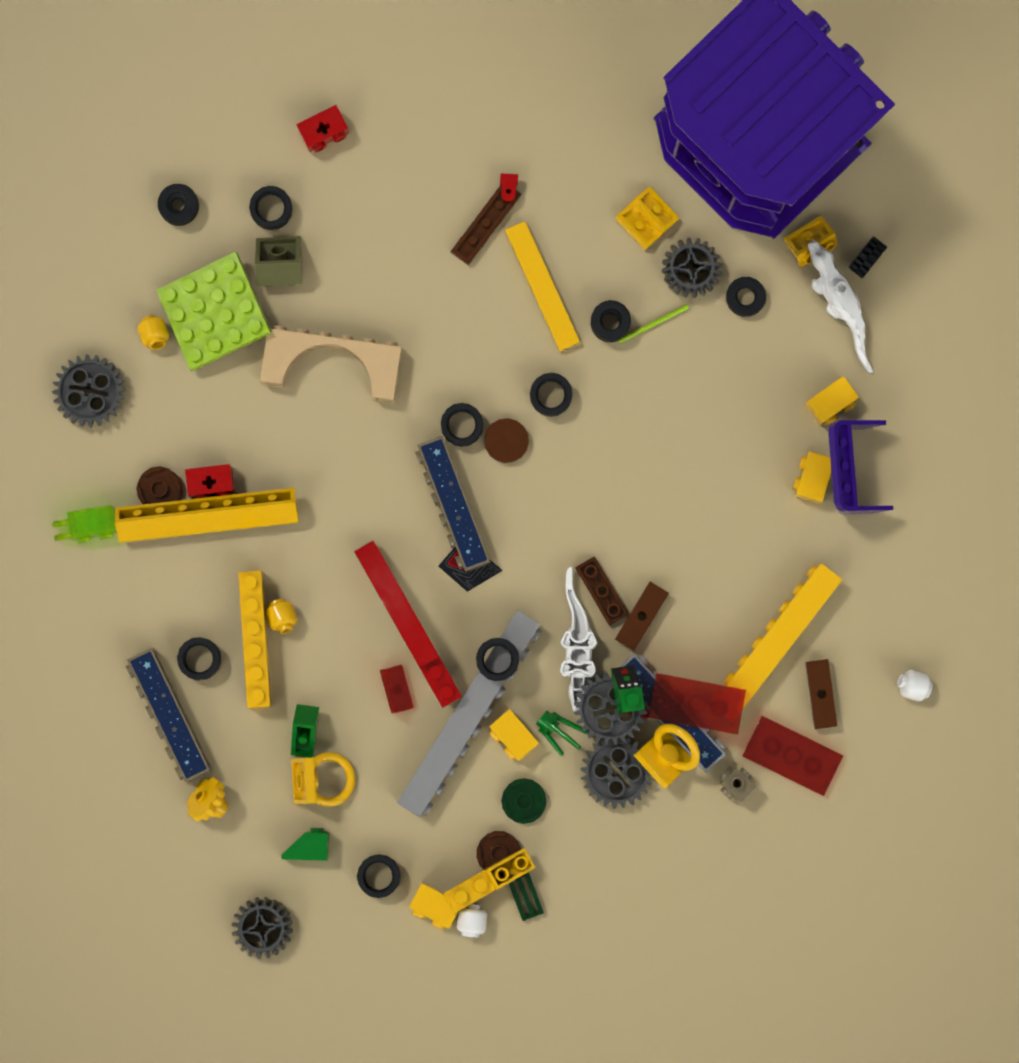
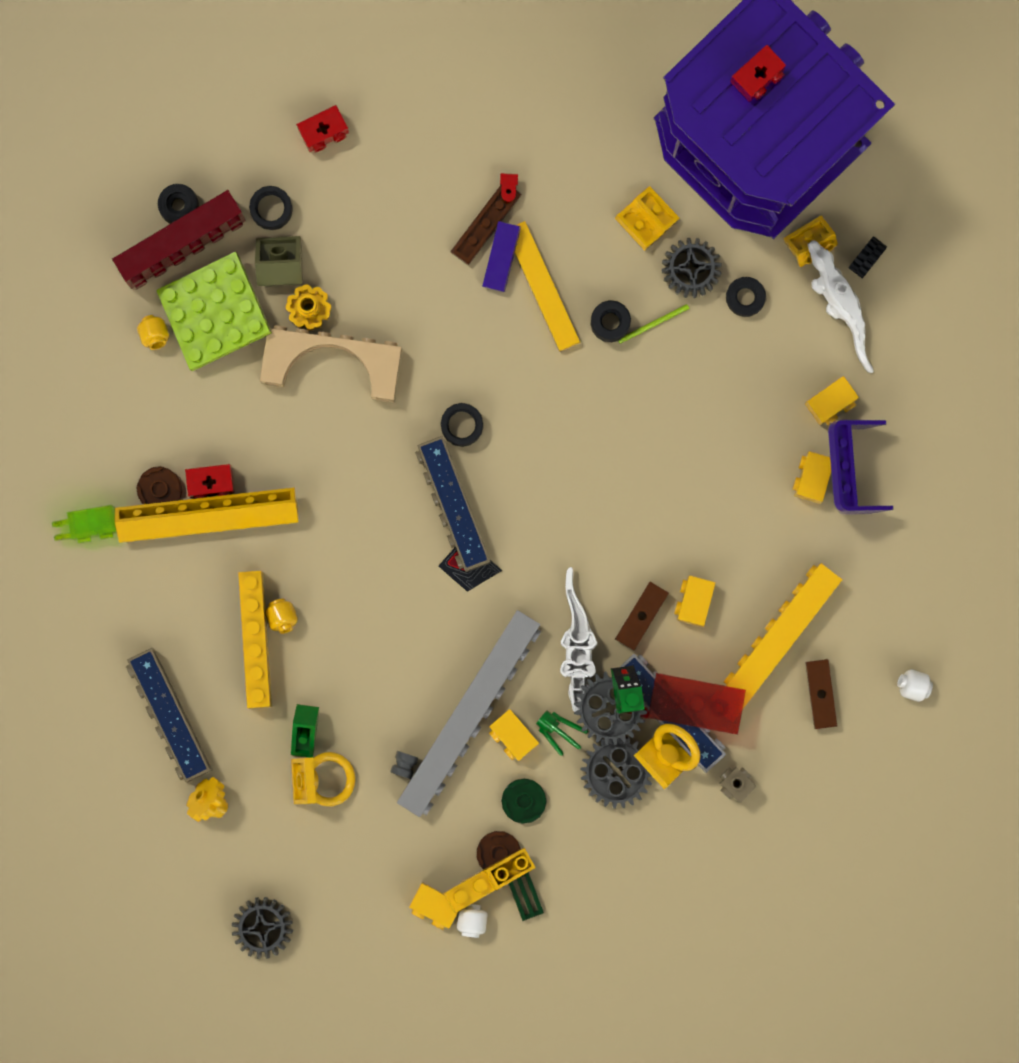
(94, 371): dark grey gear -> none
(179, 240): none -> dark red brick
(216, 655): black tyre -> none
(307, 296): none -> yellow plant
(310, 846): green slope -> none
(362, 879): black tyre -> none
(396, 689): clear red panel -> none
(404, 765): none -> dark grey wheel
(408, 624): red slope -> none
(489, 644): black tyre -> none
(501, 256): none -> dark purple tile
(506, 440): reddish brown tile -> none
(551, 377): black tyre -> none
(609, 603): reddish brown tile -> none
(695, 600): none -> yellow brick
(764, 61): none -> red brick
(792, 755): clear red plate -> none

